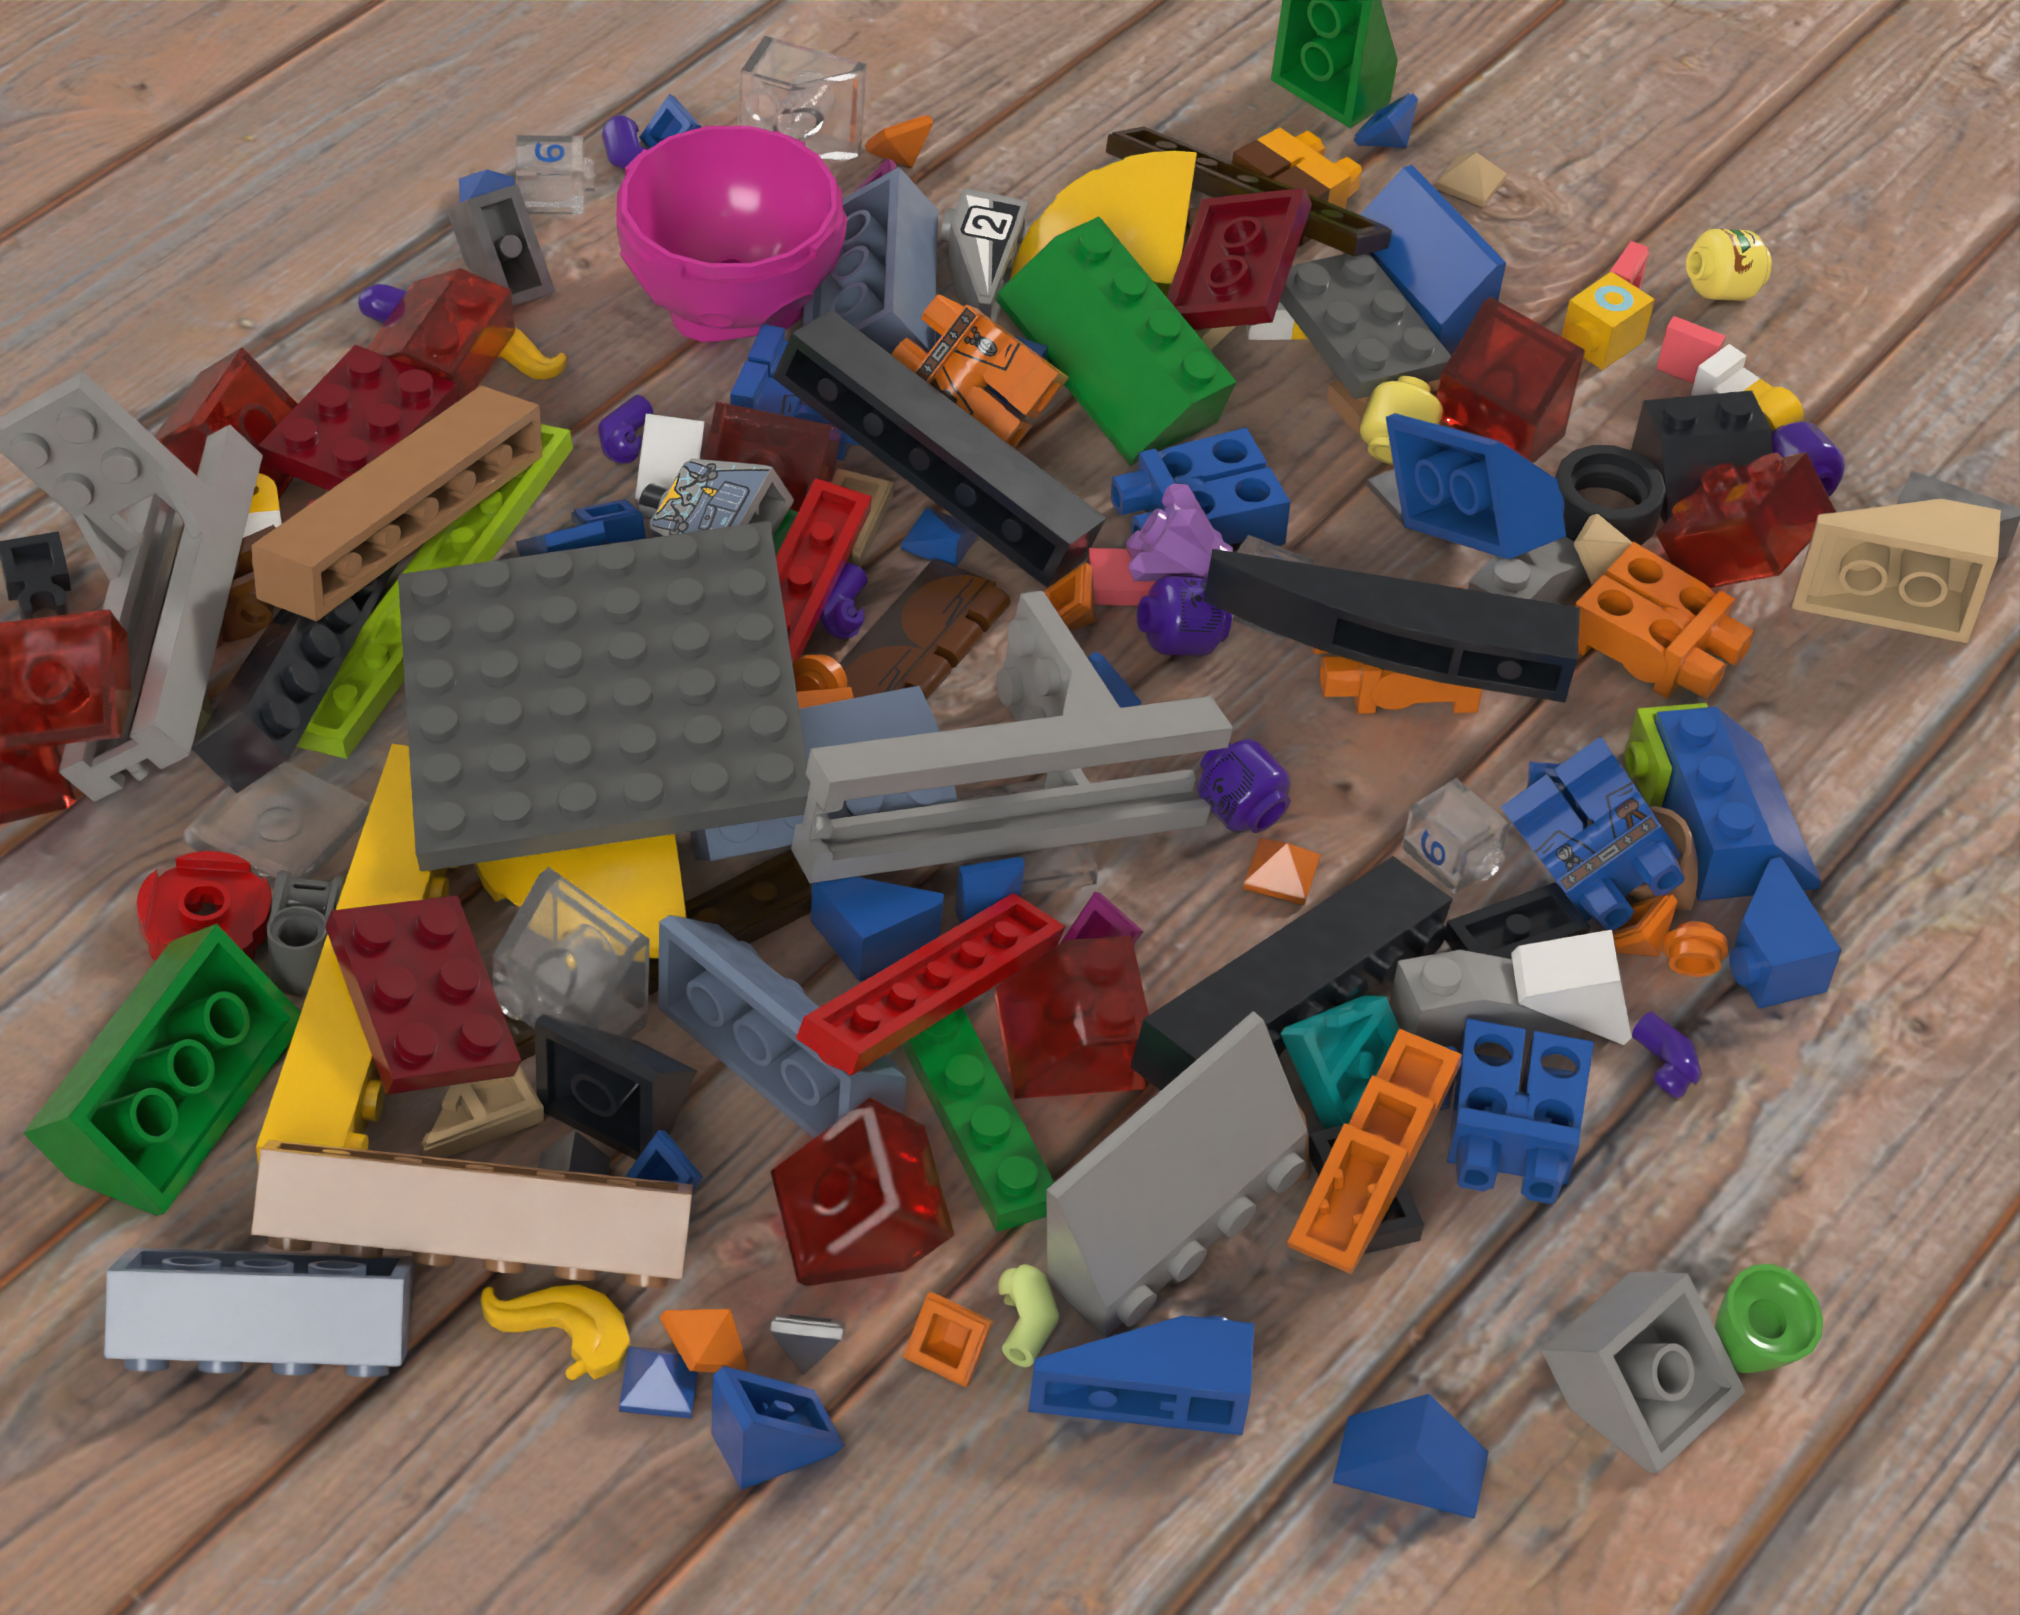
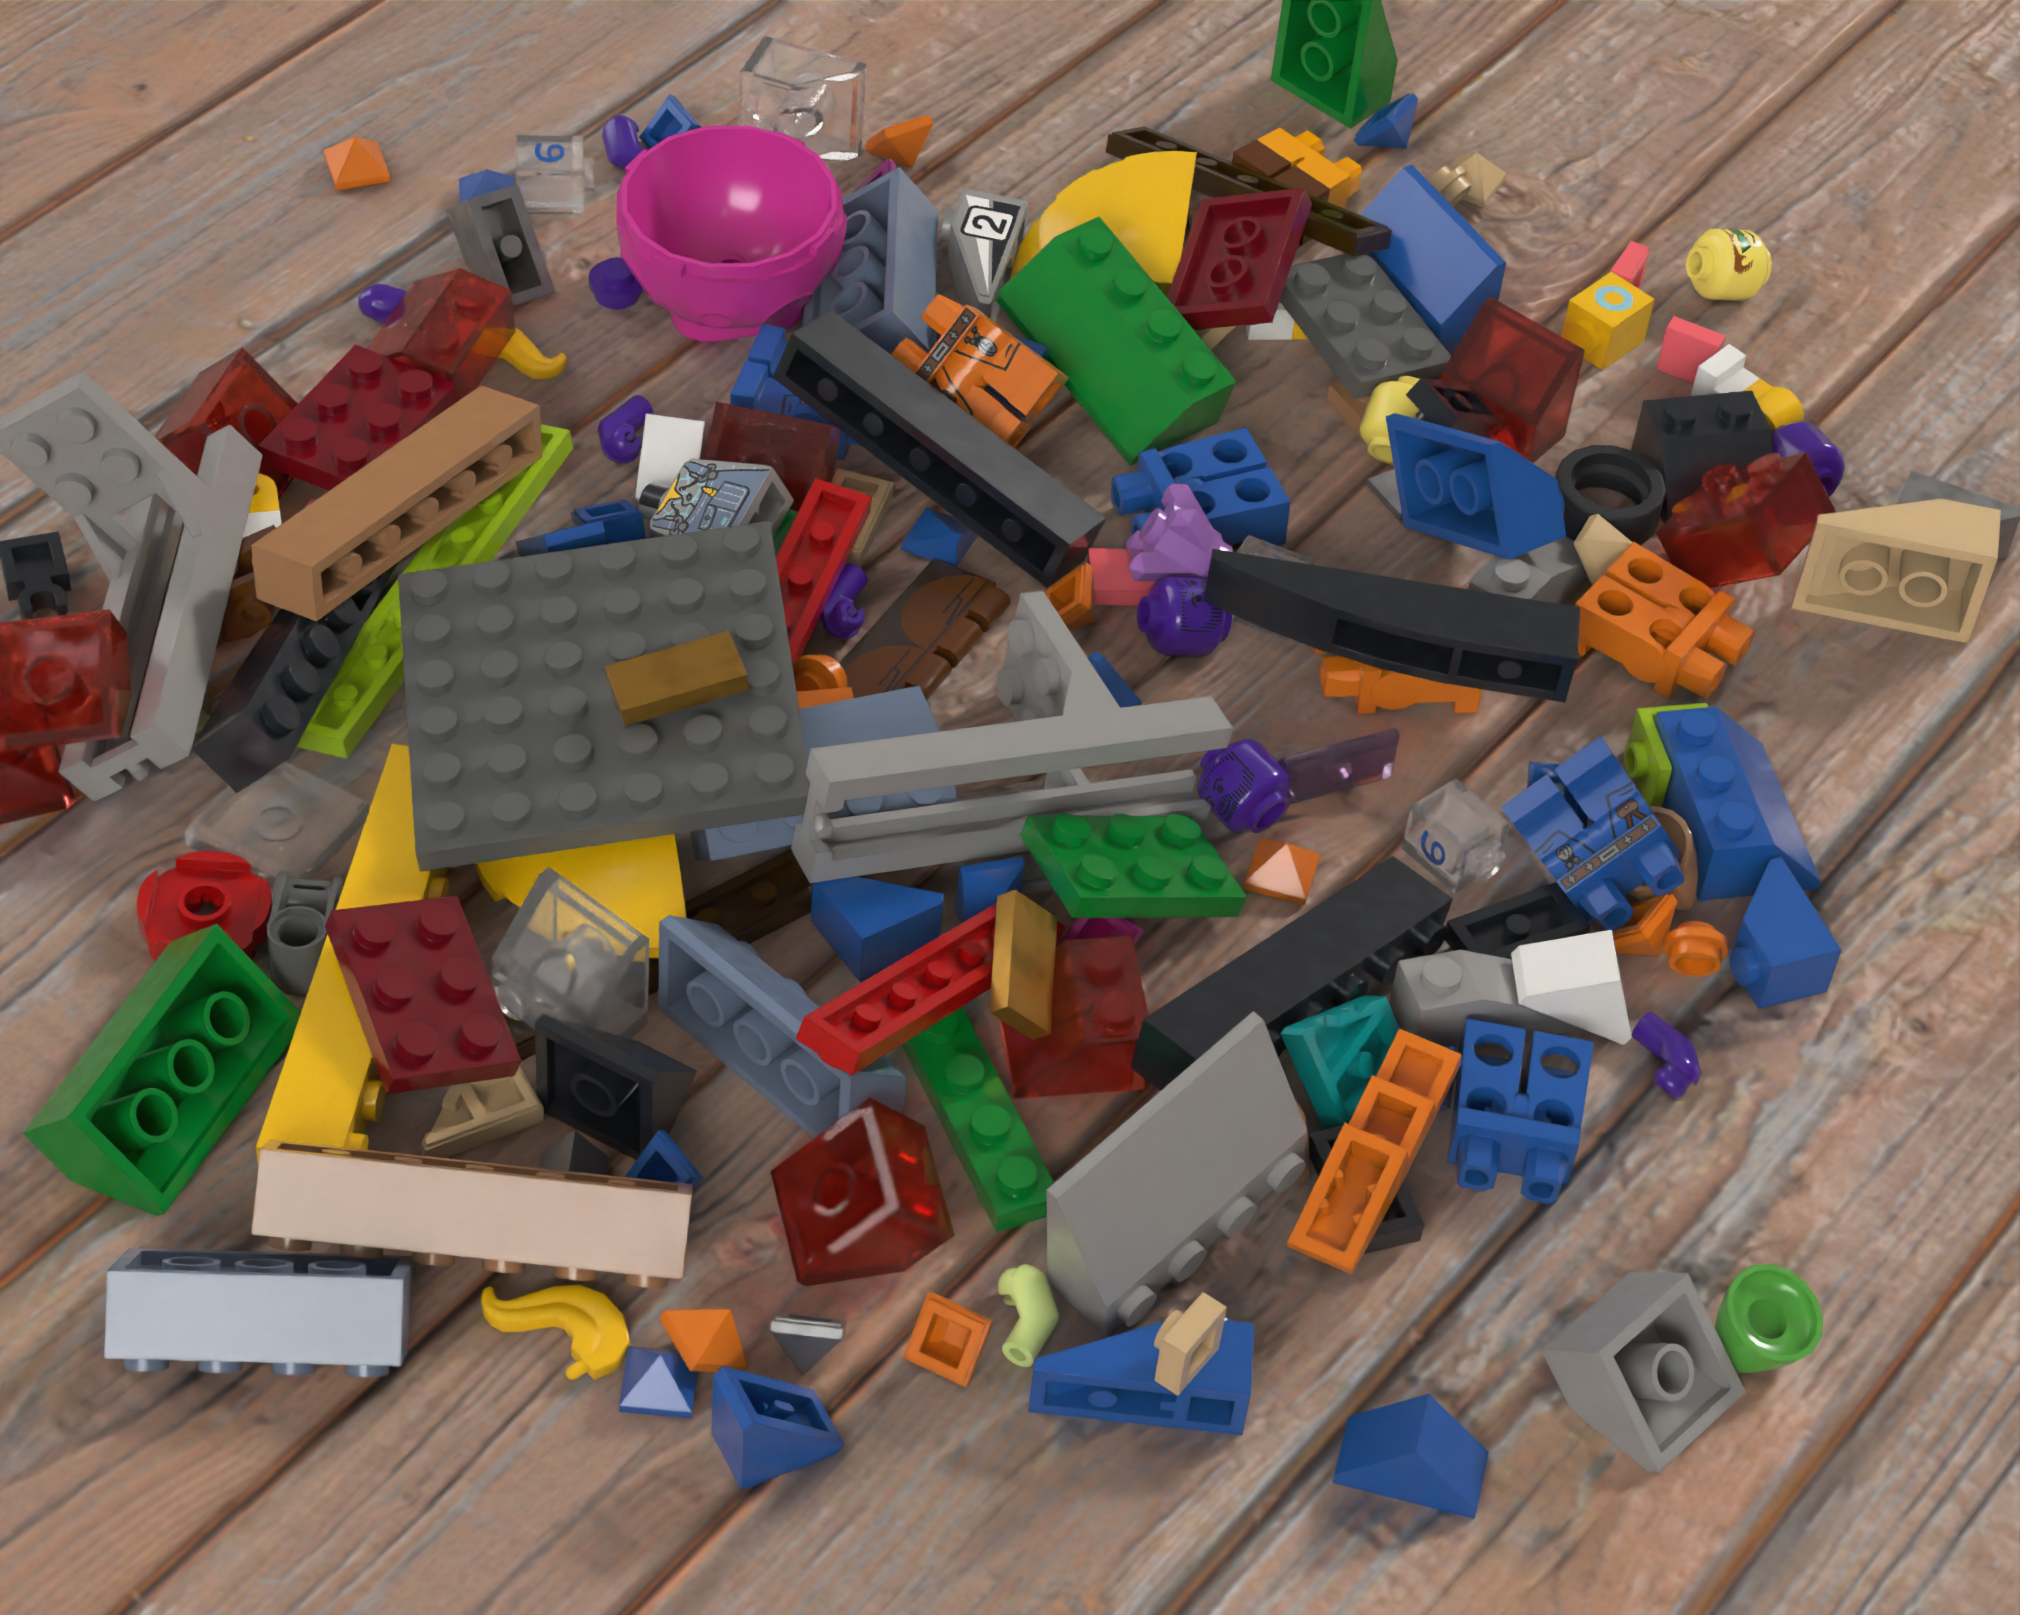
(356, 164): none -> orange slope
(614, 284): none -> dark purple plate
(677, 678): none -> pearl gold tile
(1023, 965): none -> pearl gold tile
(1132, 866): none -> green plate
(1188, 1342): none -> tan plate
(1341, 765): none -> clear purple slope
(1451, 184): none -> tan plate
(1454, 407): none -> black plate

